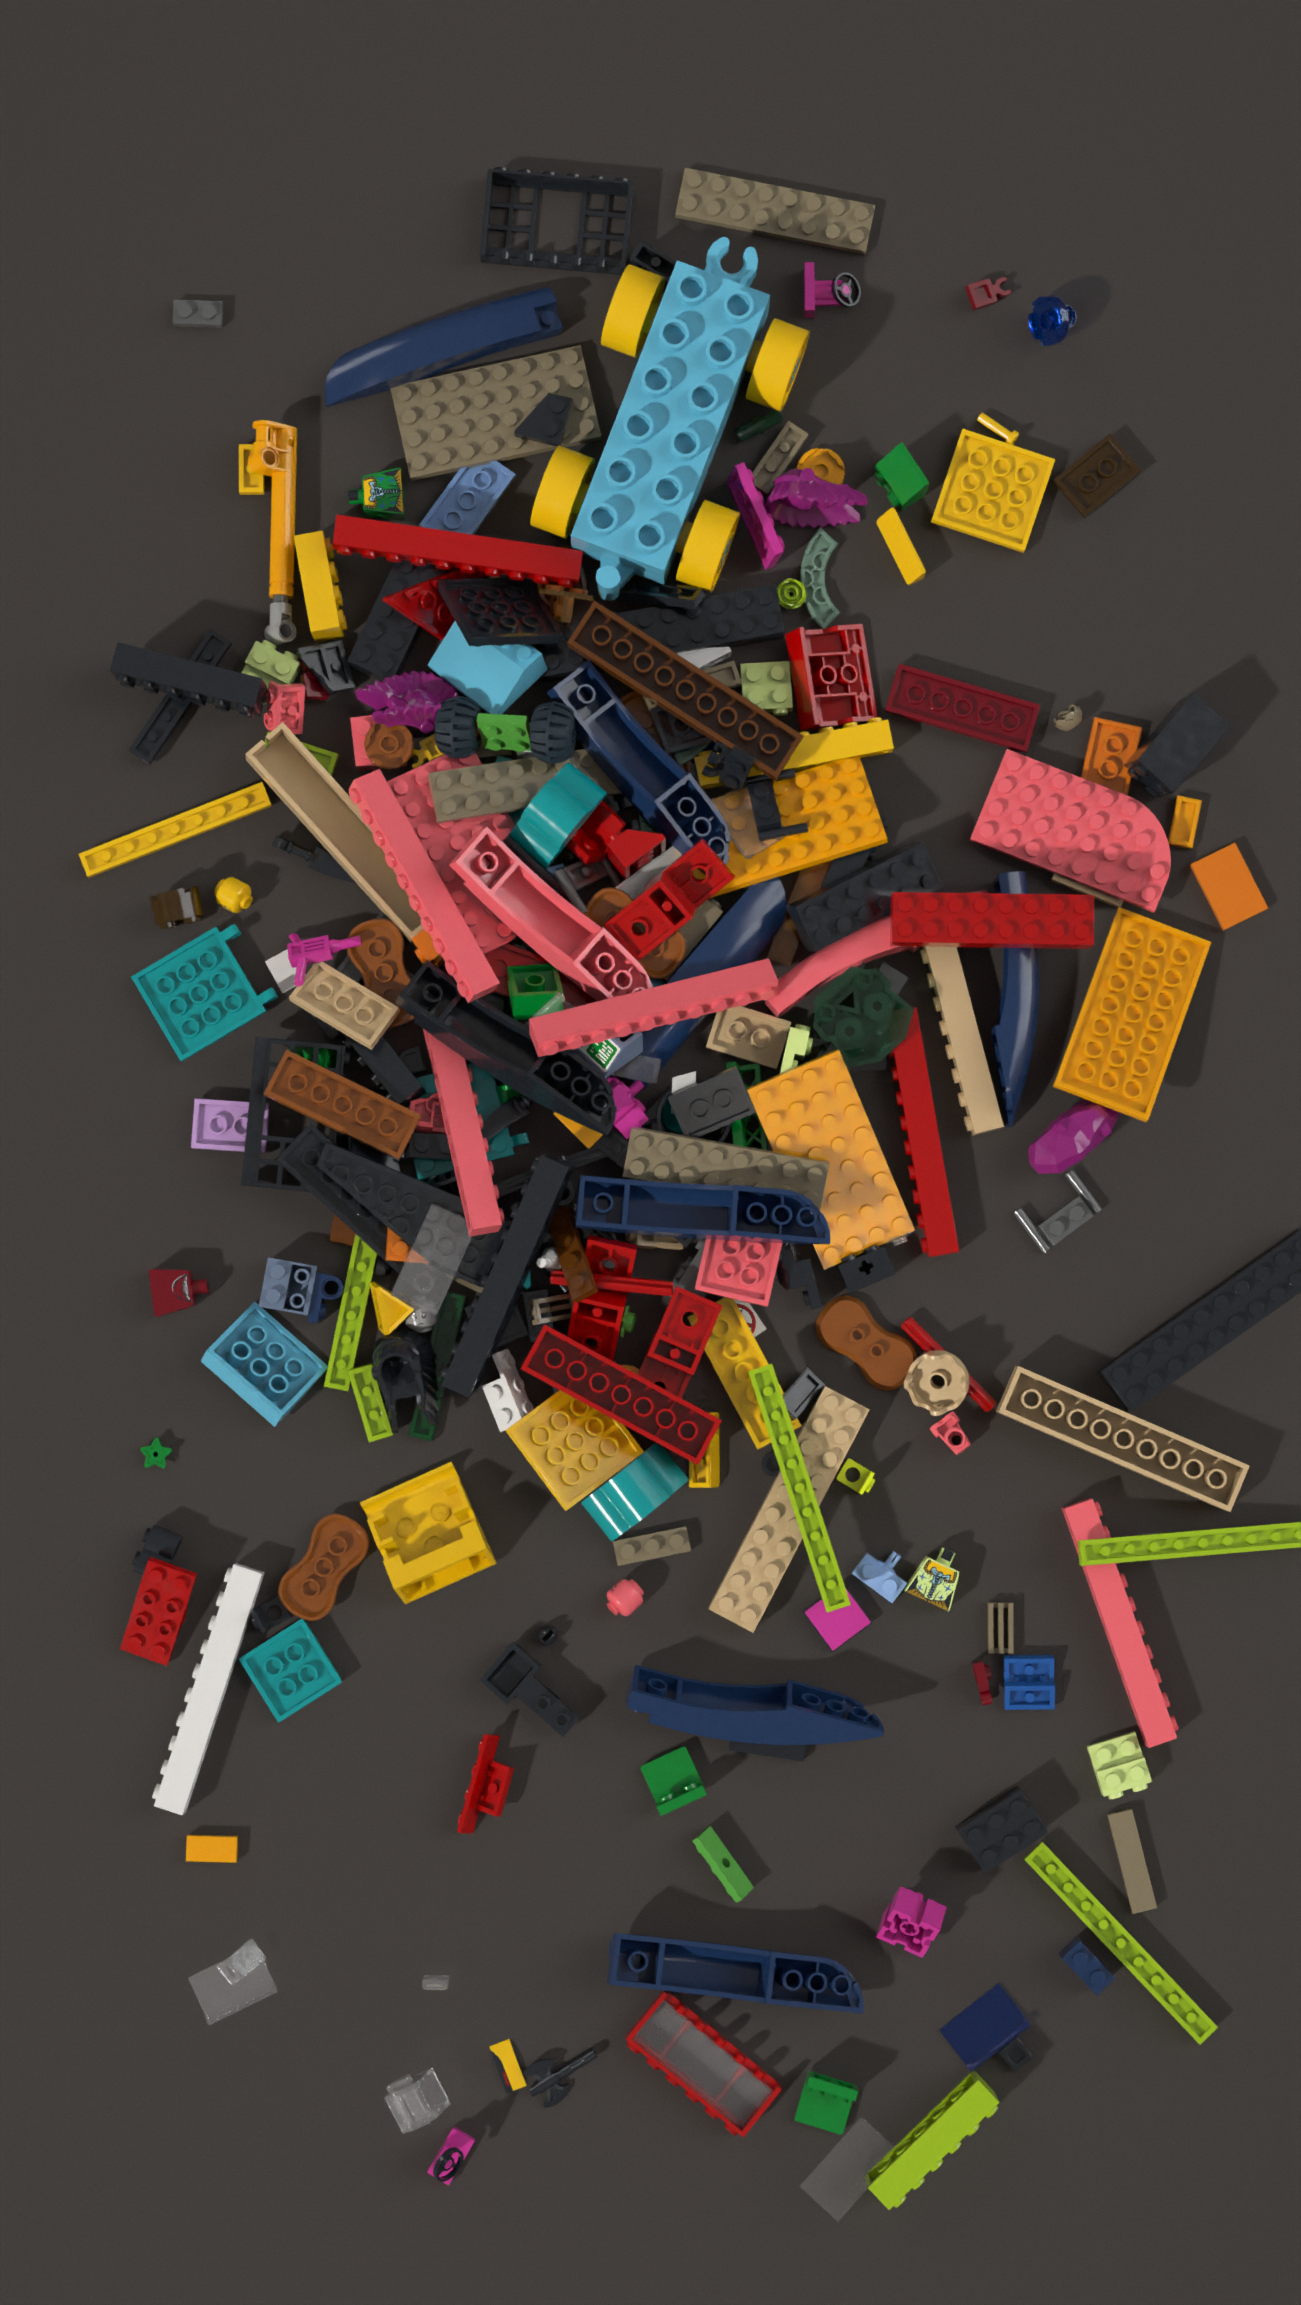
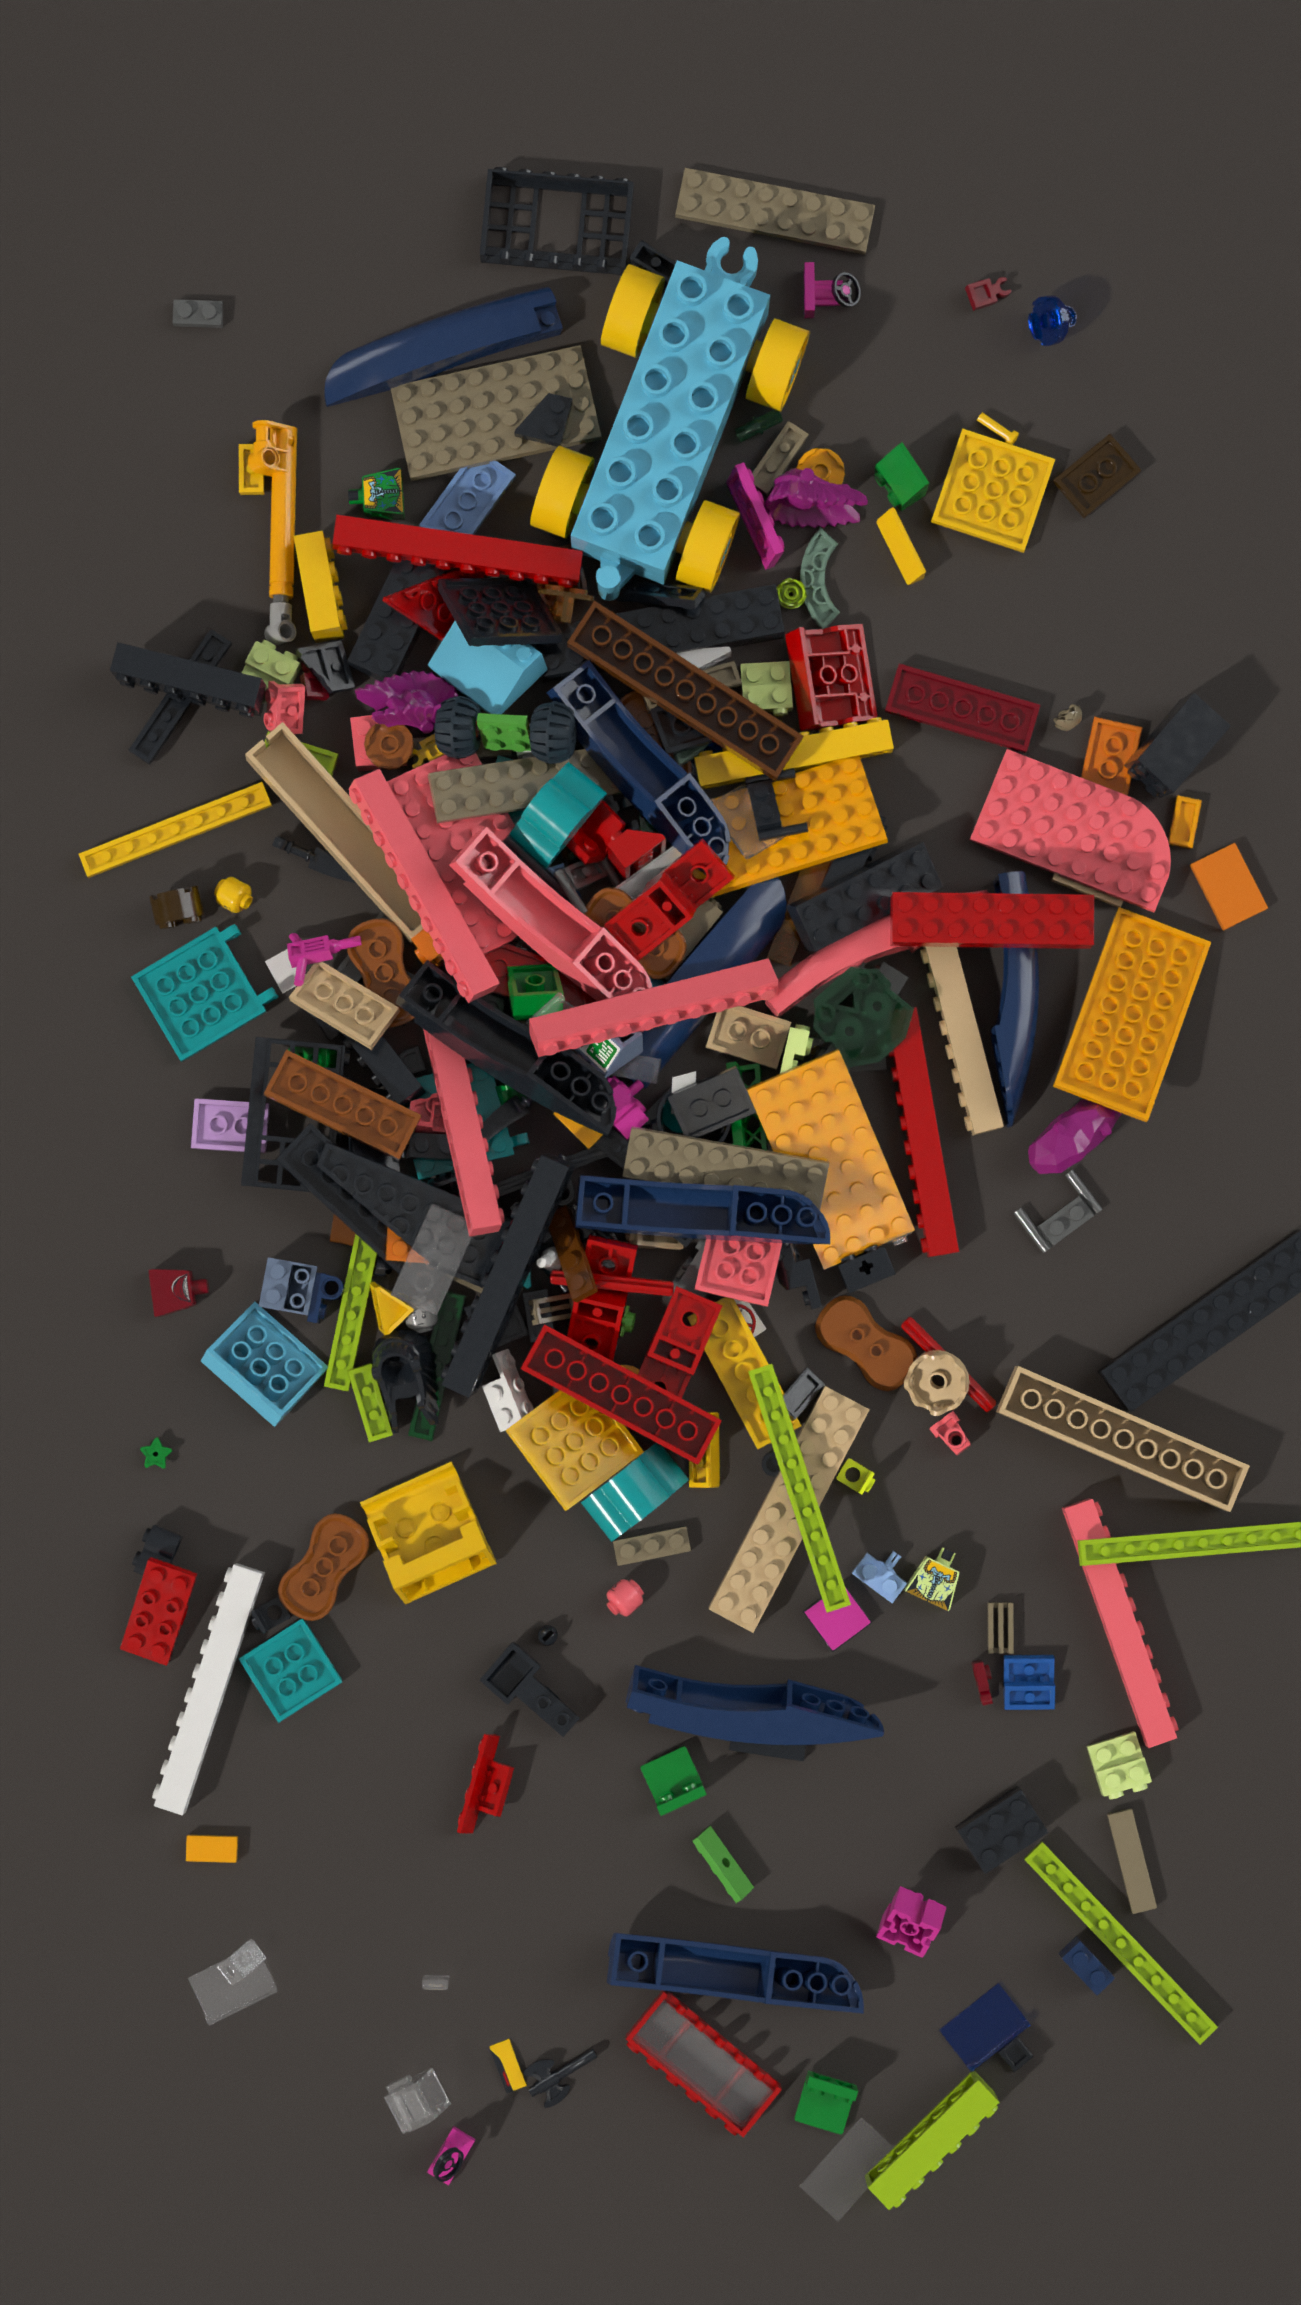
(734, 770): black plate -> none

